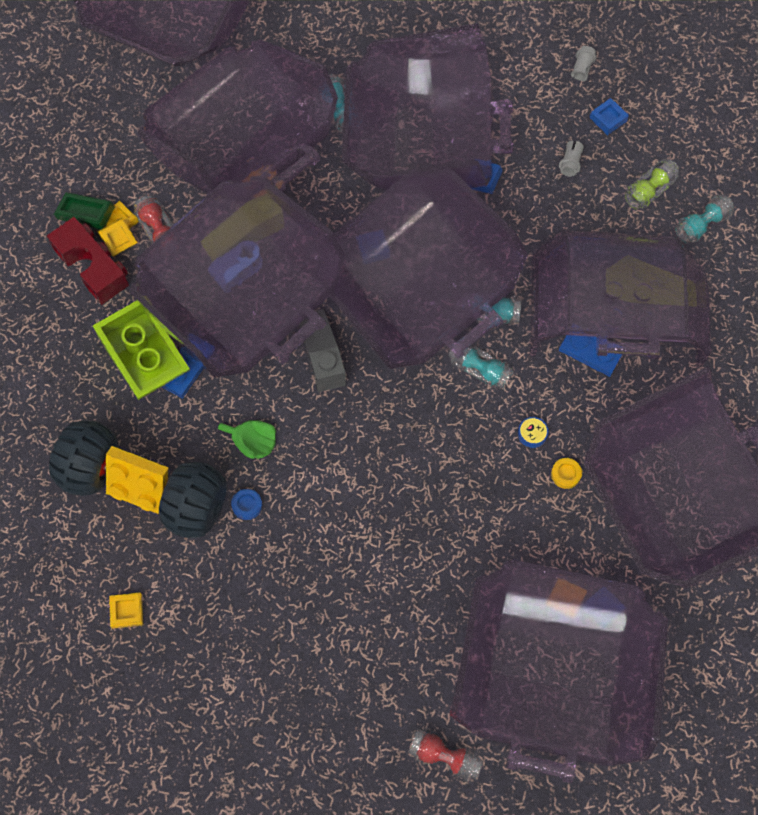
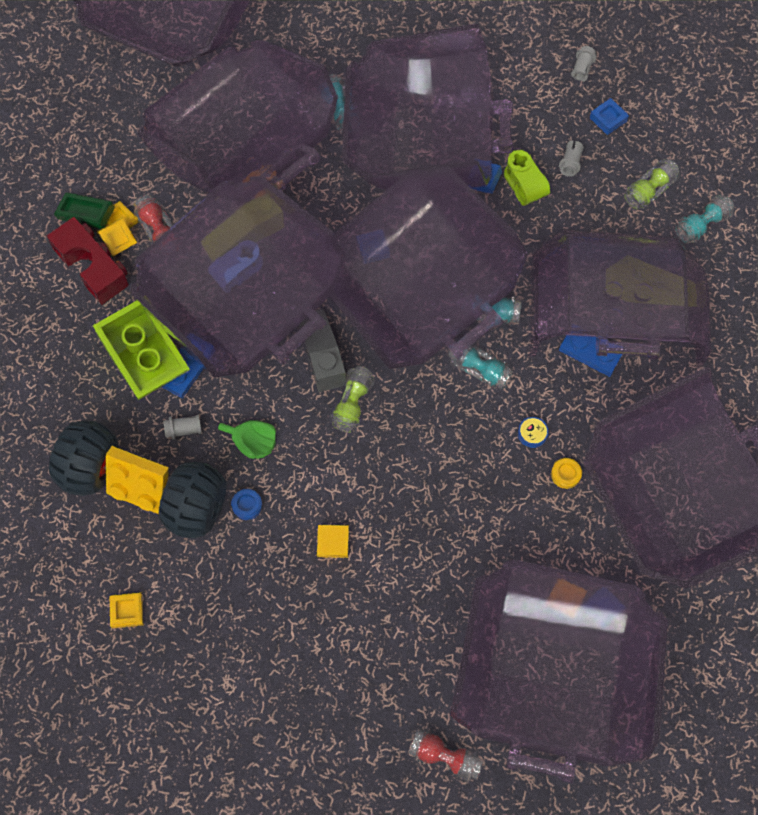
(182, 426): none -> light grey pin
(332, 541): none -> yellow tile
(348, 411): none -> clear piece
(525, 178): none -> lime piece

